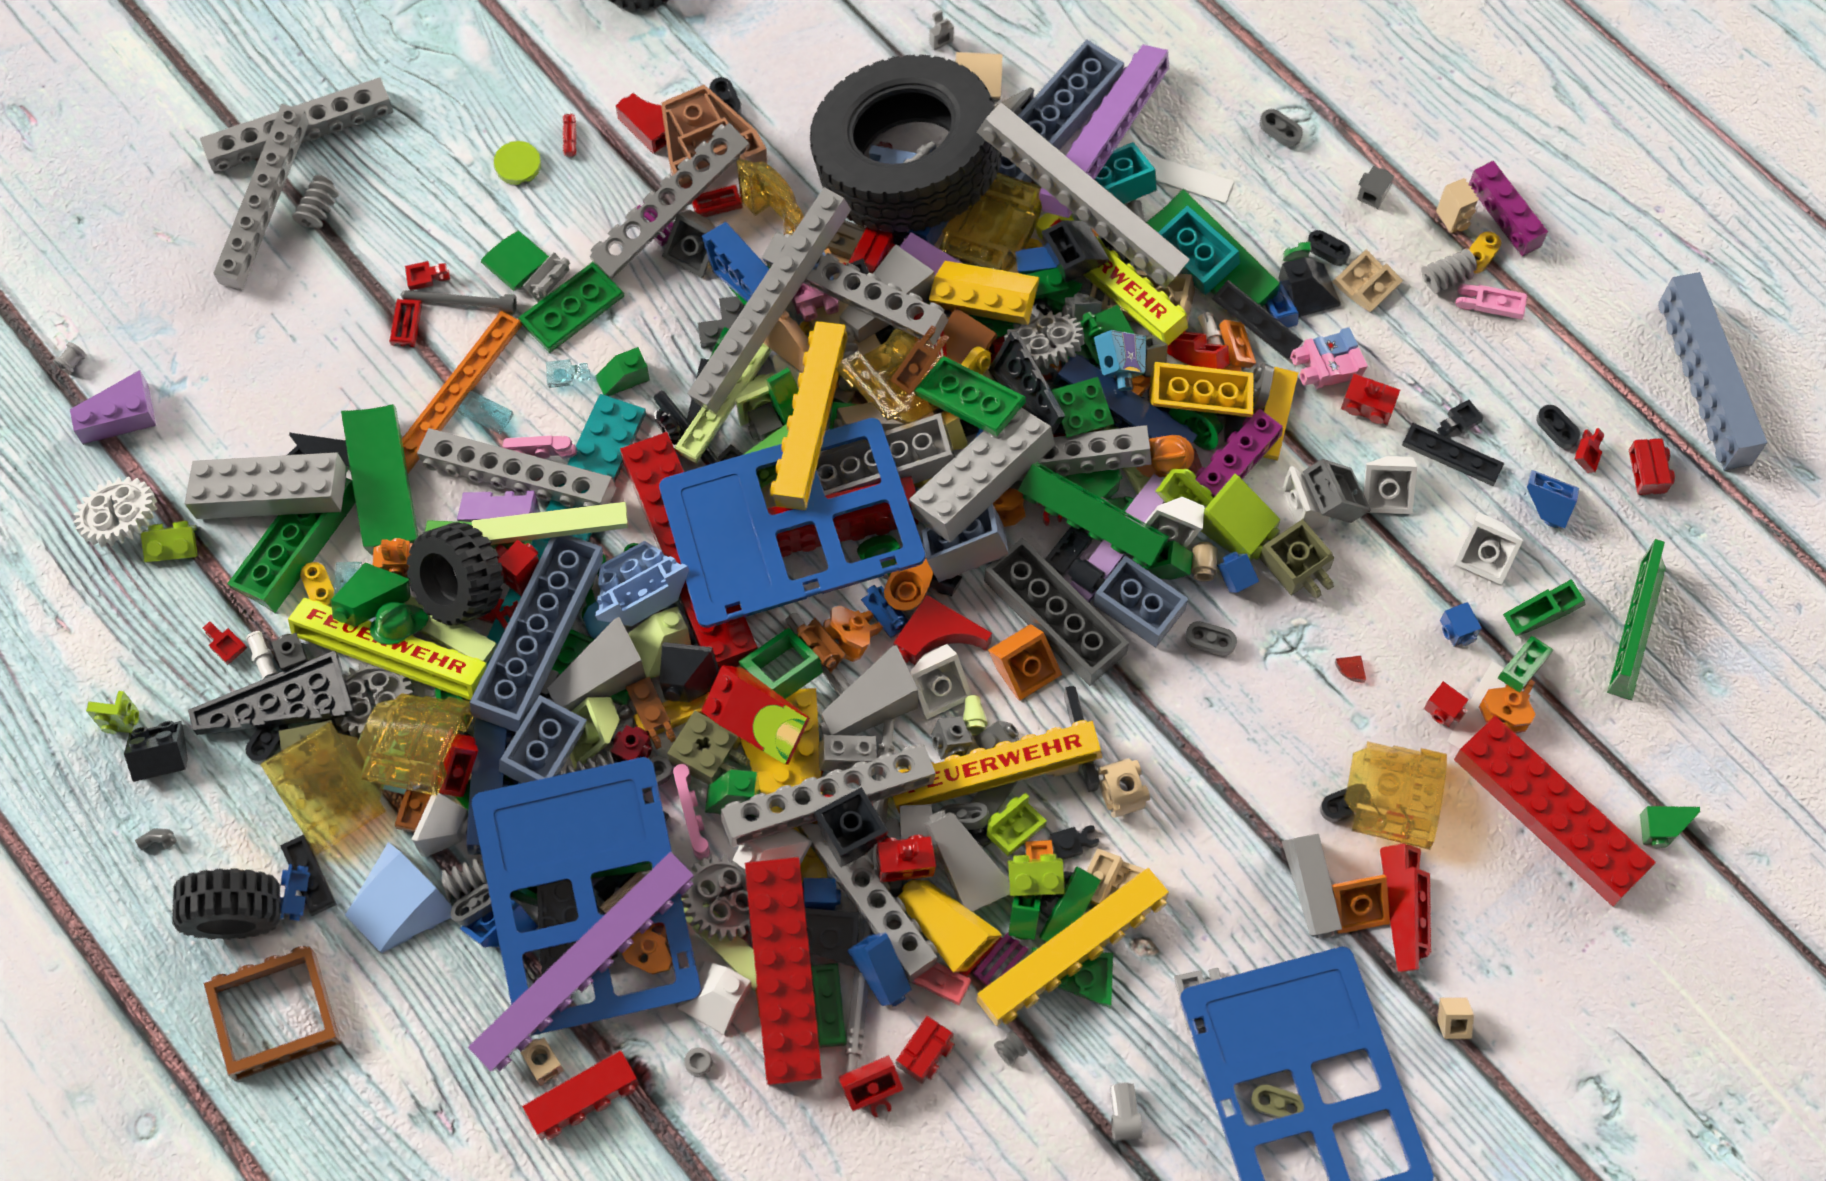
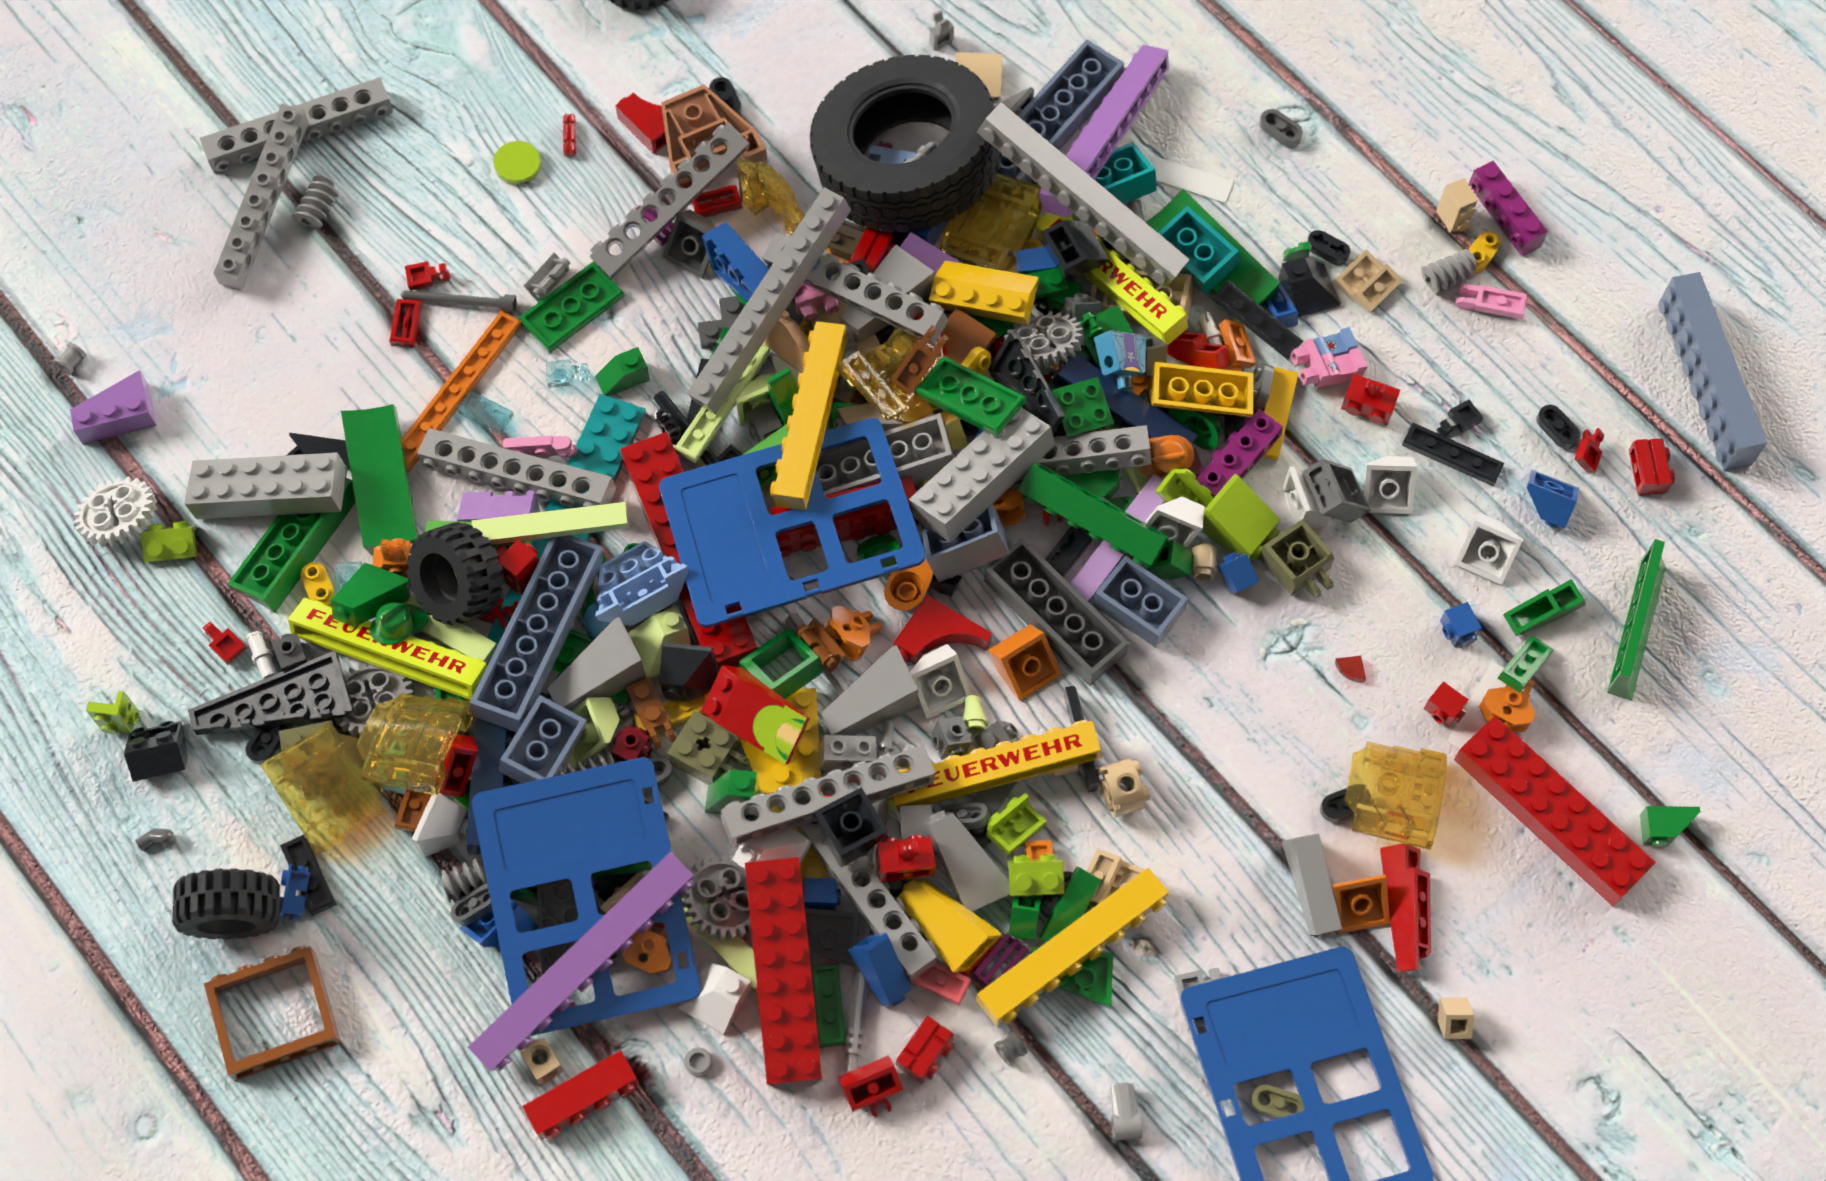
(396, 902): light blue wedge -> none
(514, 260): green slope -> none
(688, 801): bright pink plate -> none
(890, 618): blue hinge -> none
(1069, 843): black plate -> none
(1086, 575): black brick -> none
(1211, 637): dark grey plate -> none
(1375, 186): dark grey brick -> none

